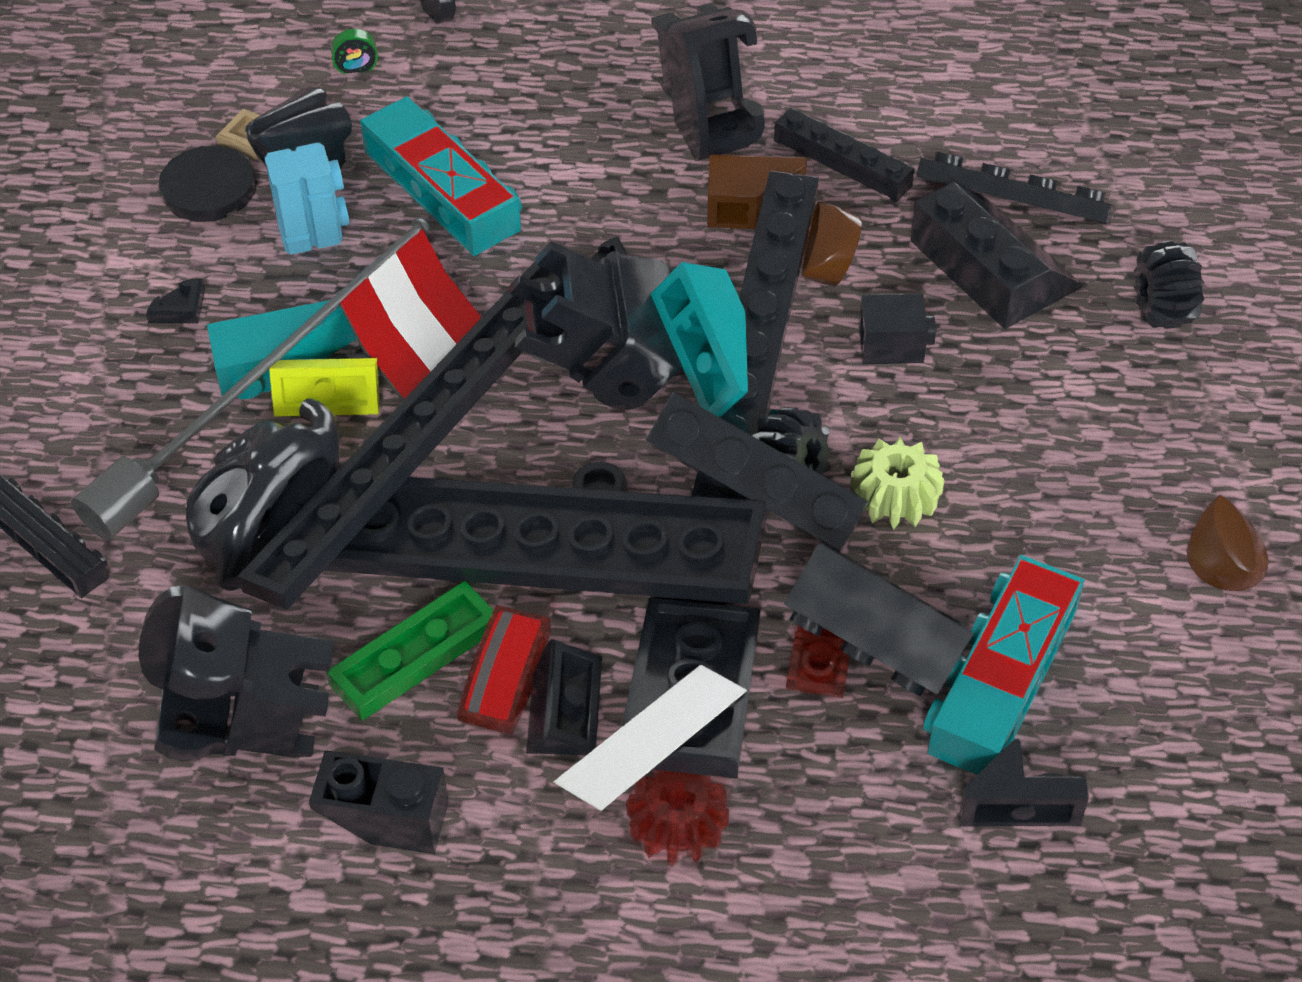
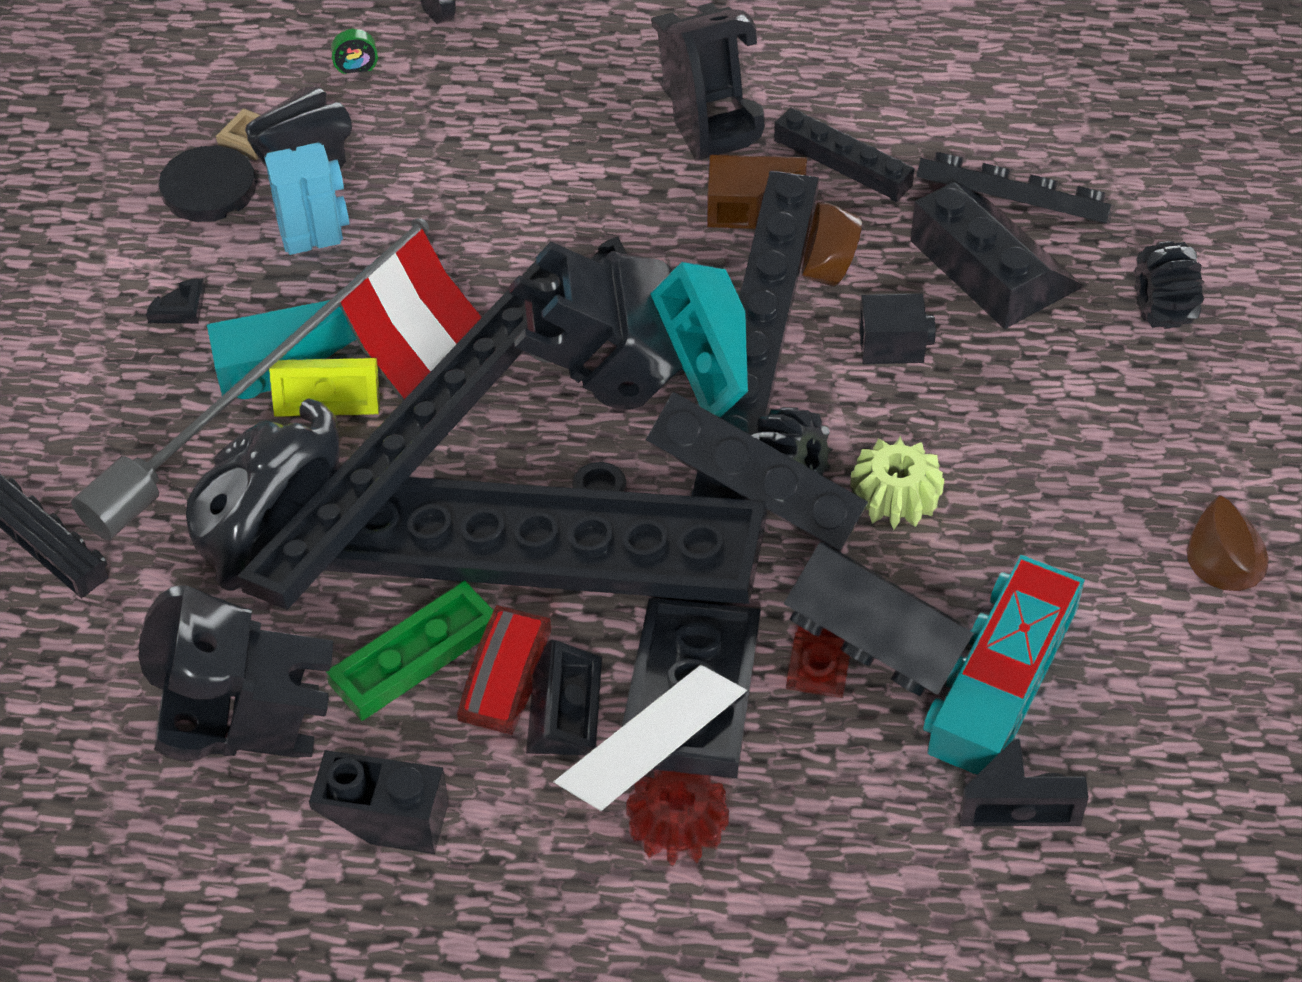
(441, 175): teal brick -> none

